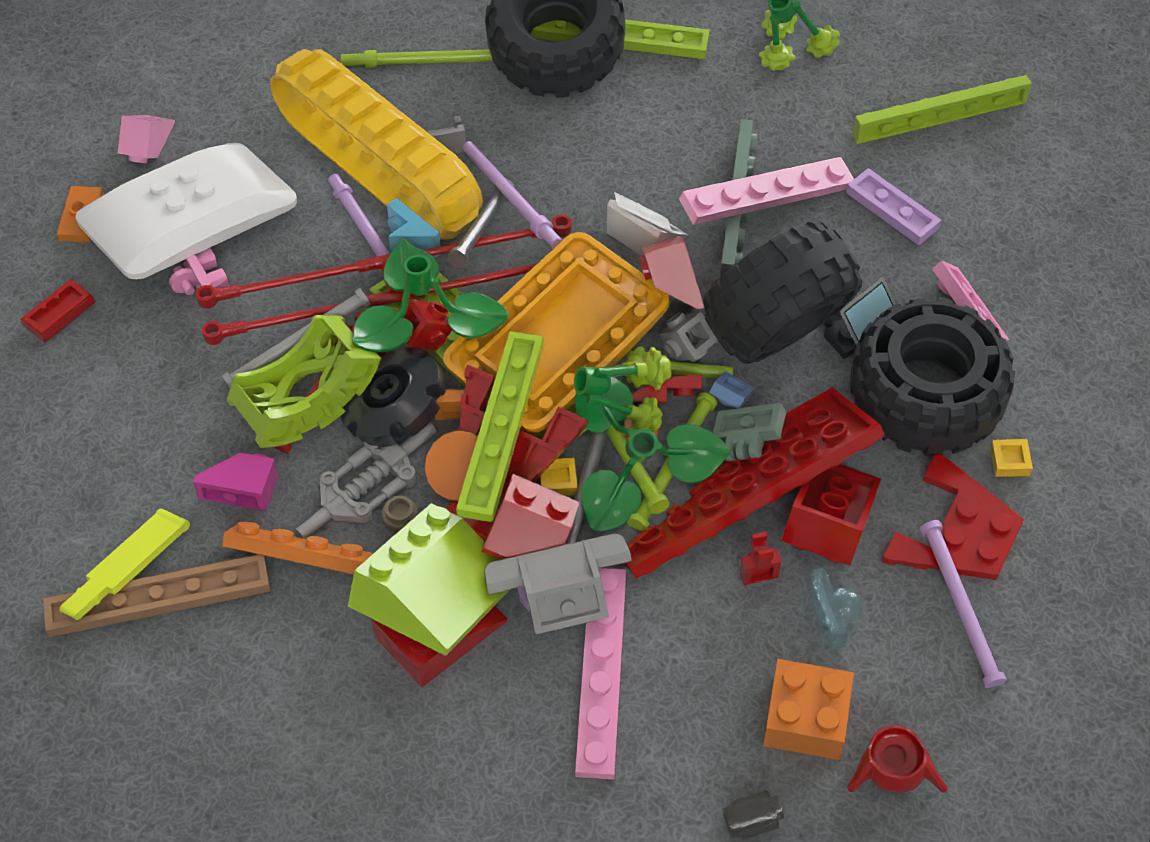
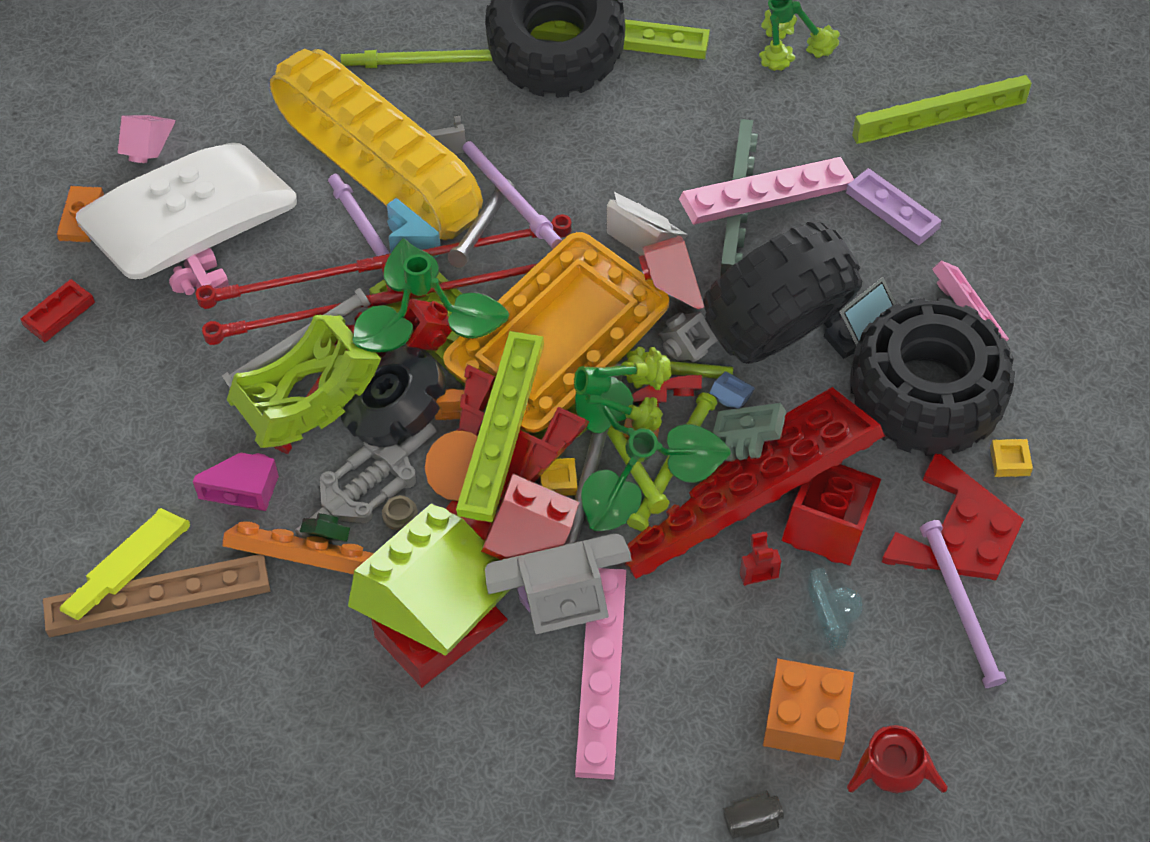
(326, 527): none -> dark green plate

